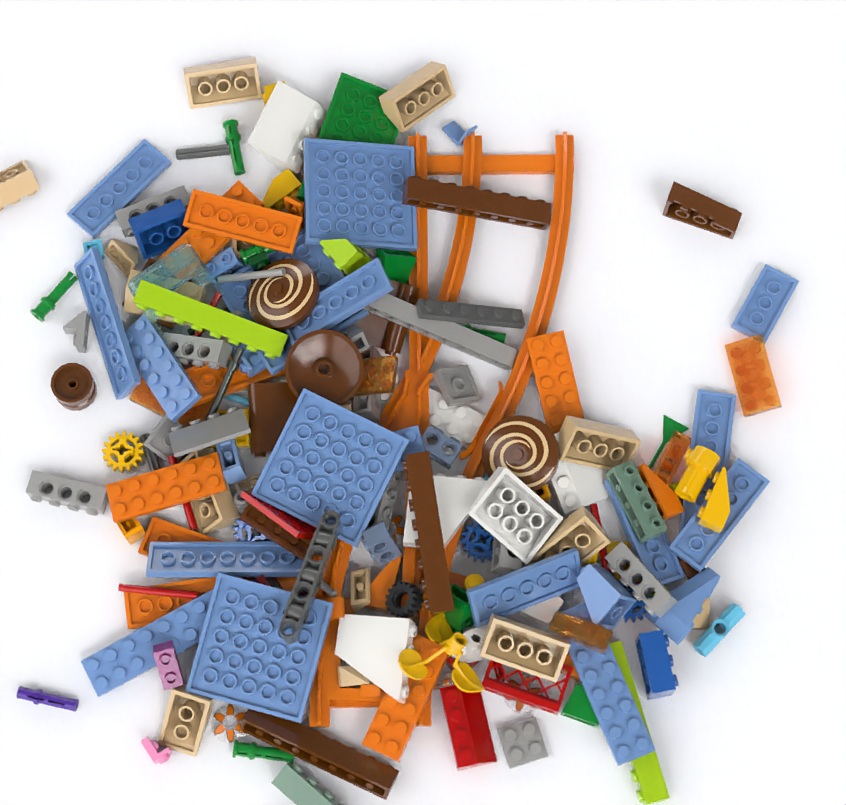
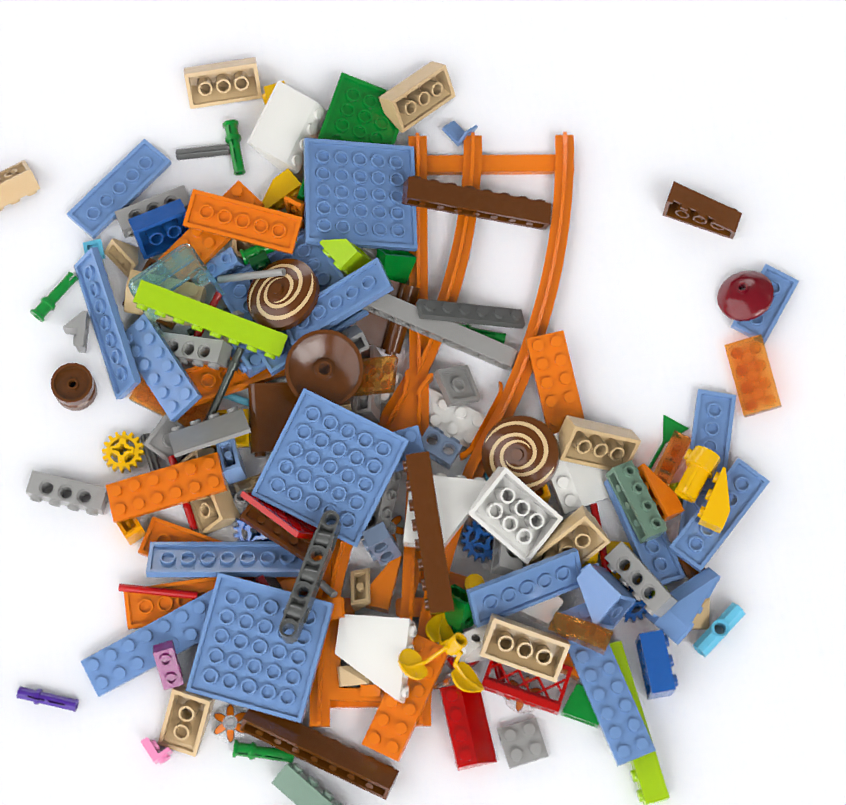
(394, 599): black tyre -> none
(746, 303): none -> dark red dish

